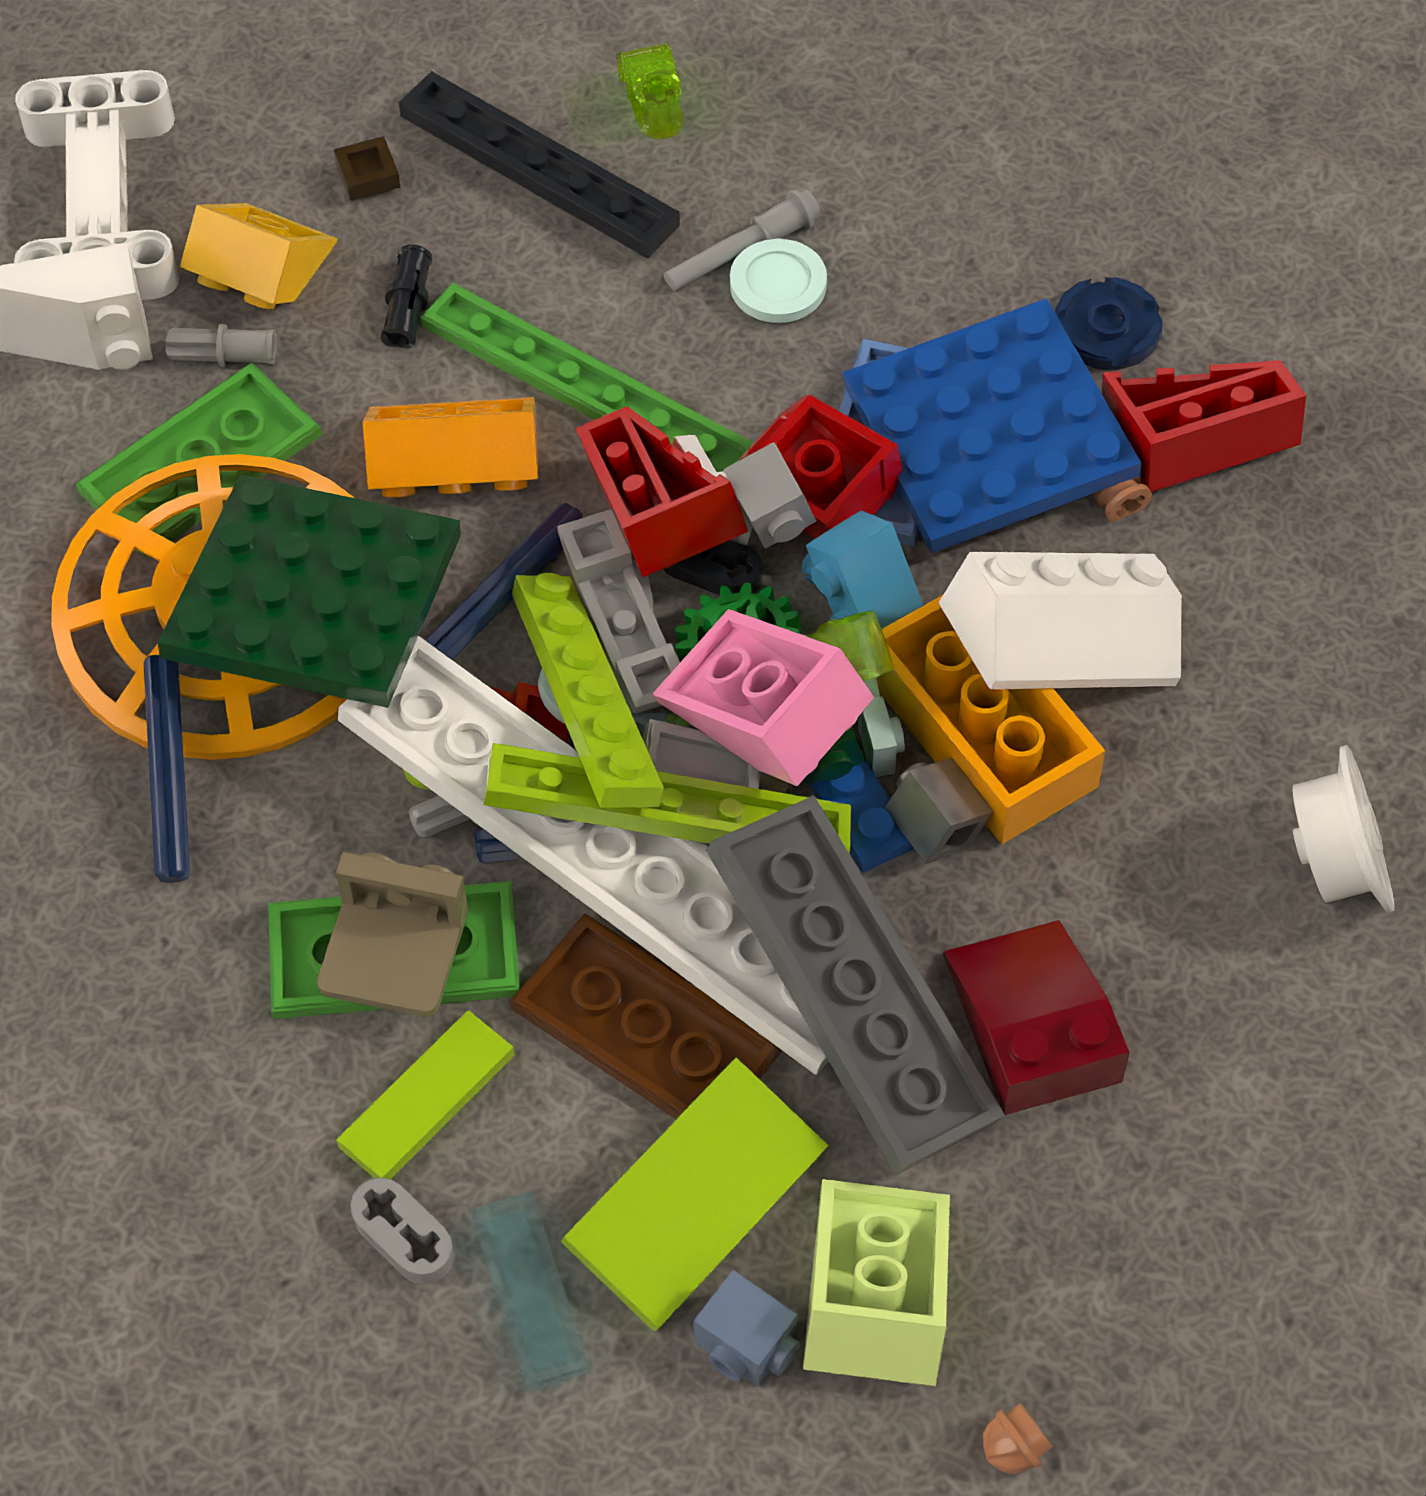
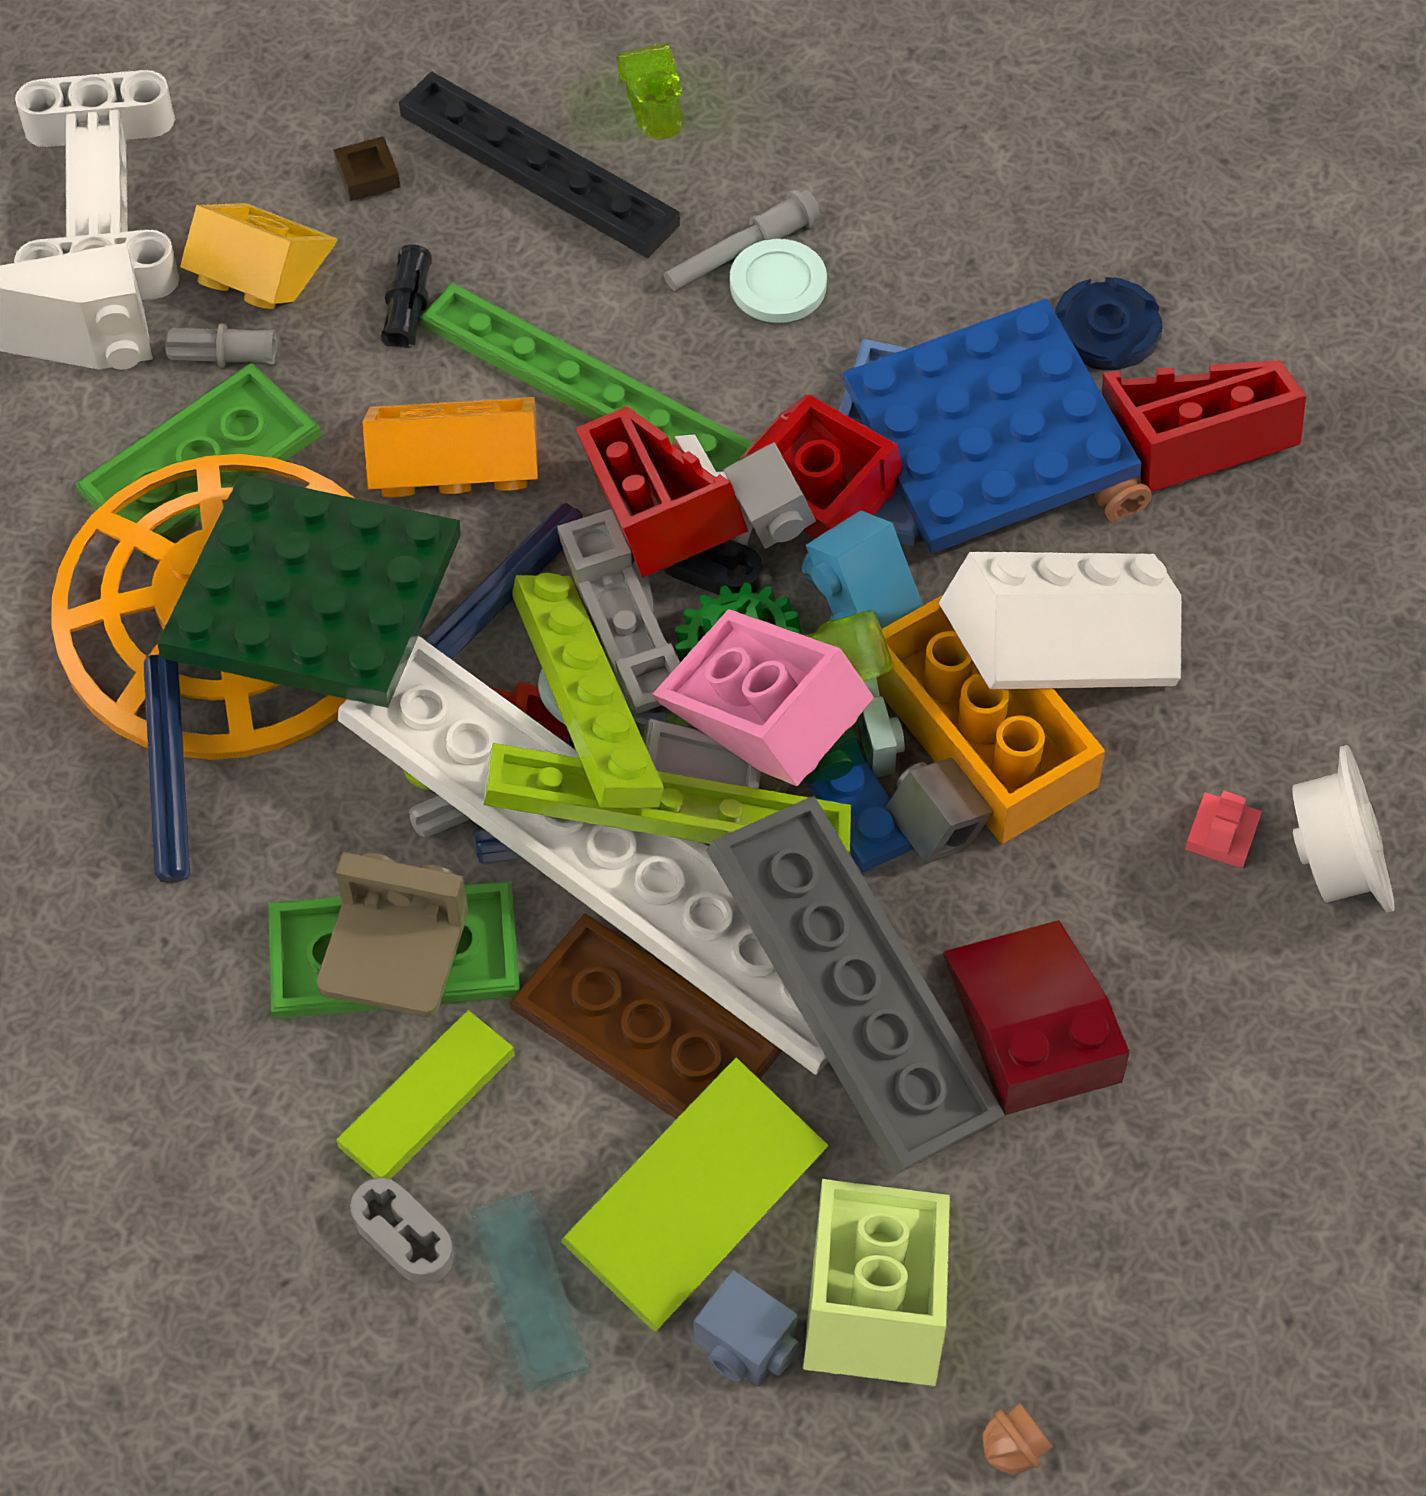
(1224, 828): none -> coral tile

